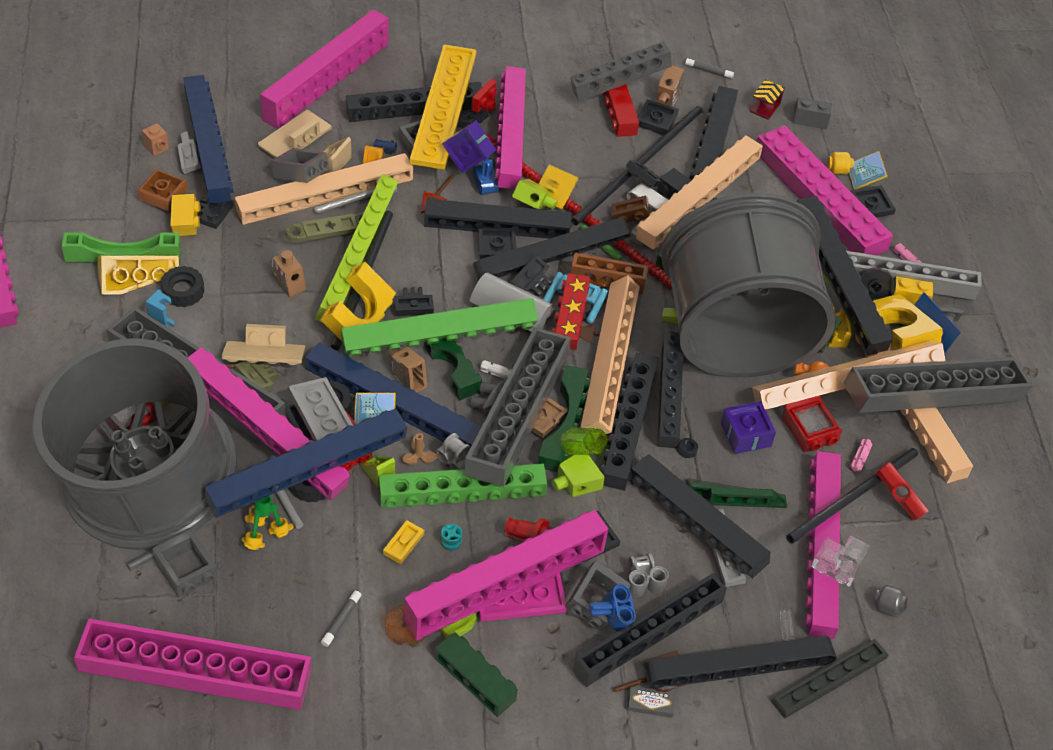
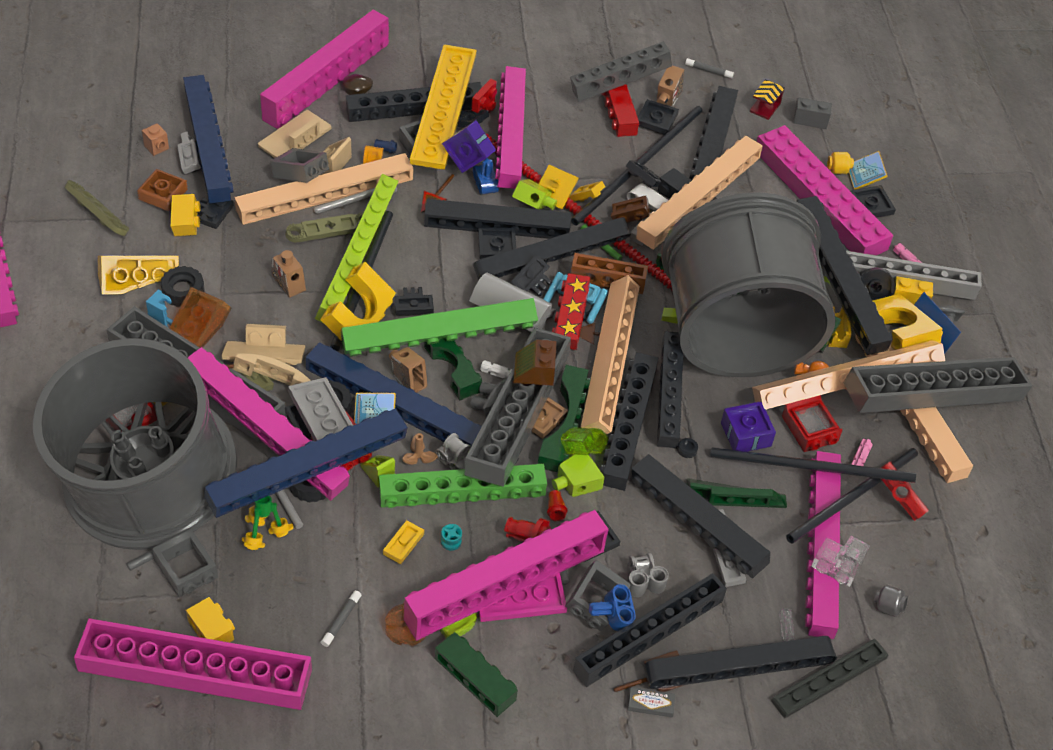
(84, 248): bright green arch -> none
(87, 200): none -> olive piece
(200, 317): none -> clear orange slope
(209, 622): none -> yellow brick
(268, 367): none -> tan slope
(357, 84): none -> dark brown hat
(536, 363): none -> reddish brown slope
(556, 507): none -> red cone
(584, 192): none -> yellow plate
(813, 465): none -> black piece

